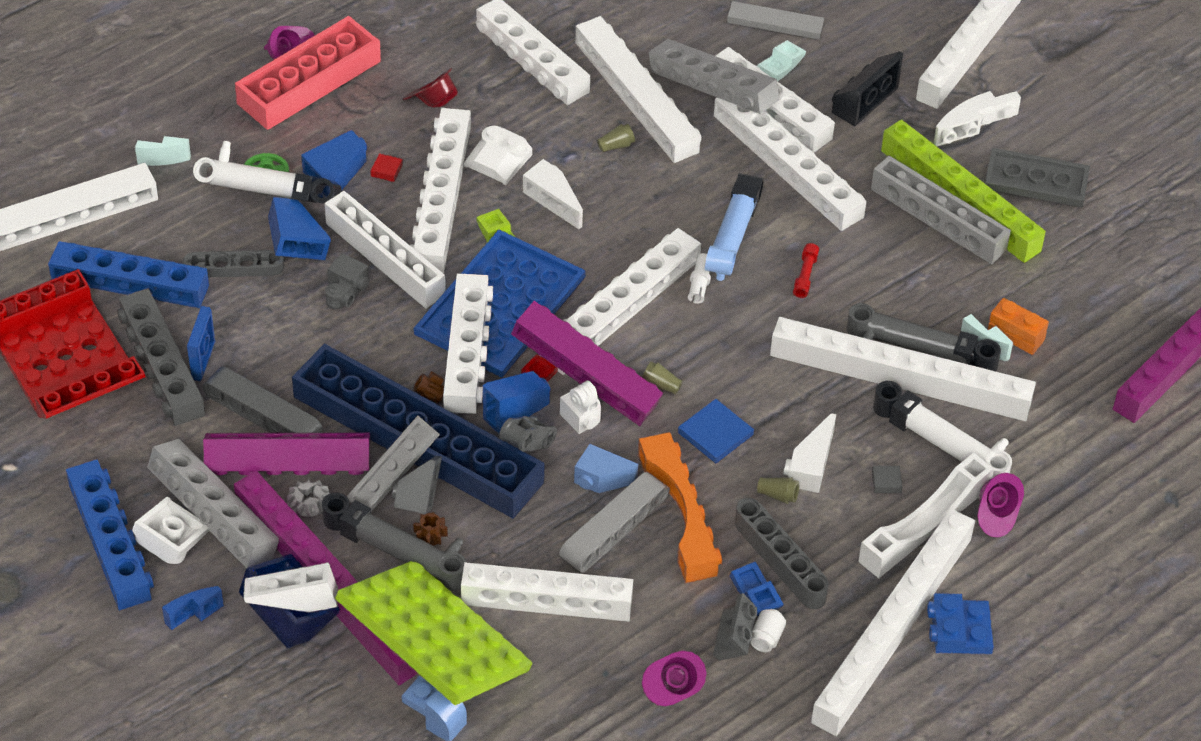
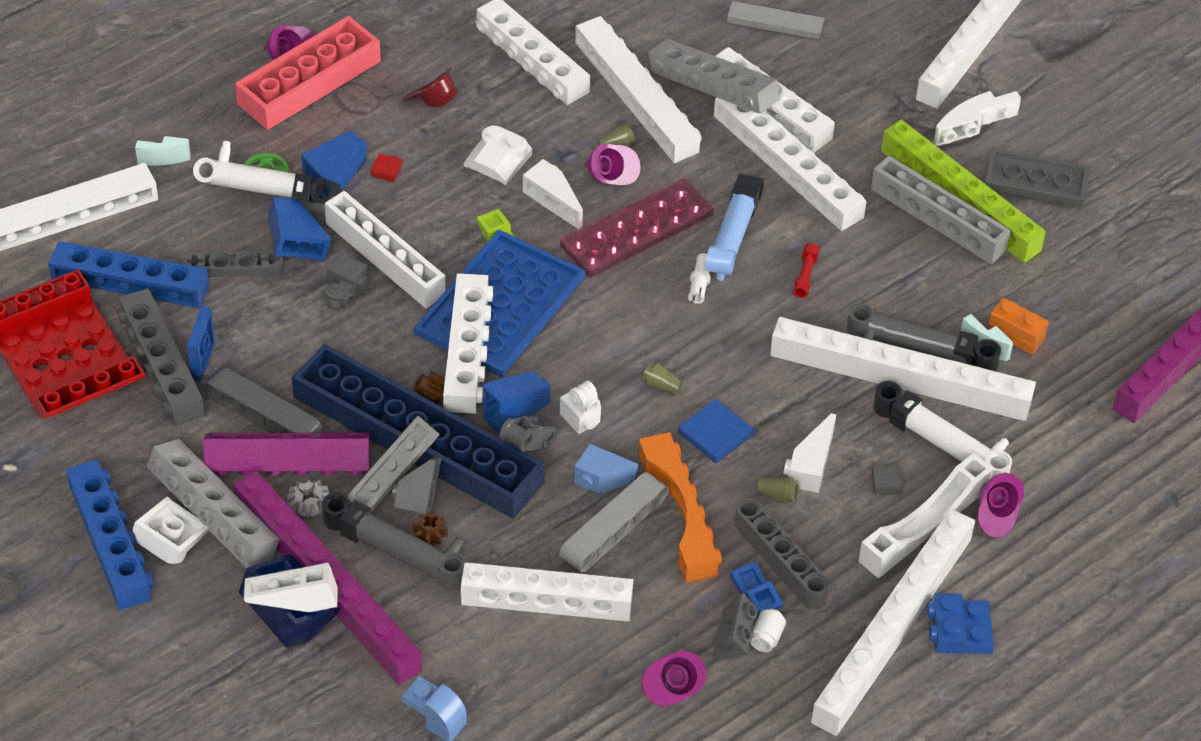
(198, 603): blue slope -> none
(434, 631): lime plate -> none
(442, 186): white brick -> none
(541, 367): red tile -> none
(586, 361): magenta brick -> none
(613, 164): none -> magenta piece
(635, 287): white brick -> none
(636, 227): none -> clear pink plate
(783, 60): light aqua slope -> none
(868, 89): black slope -> none

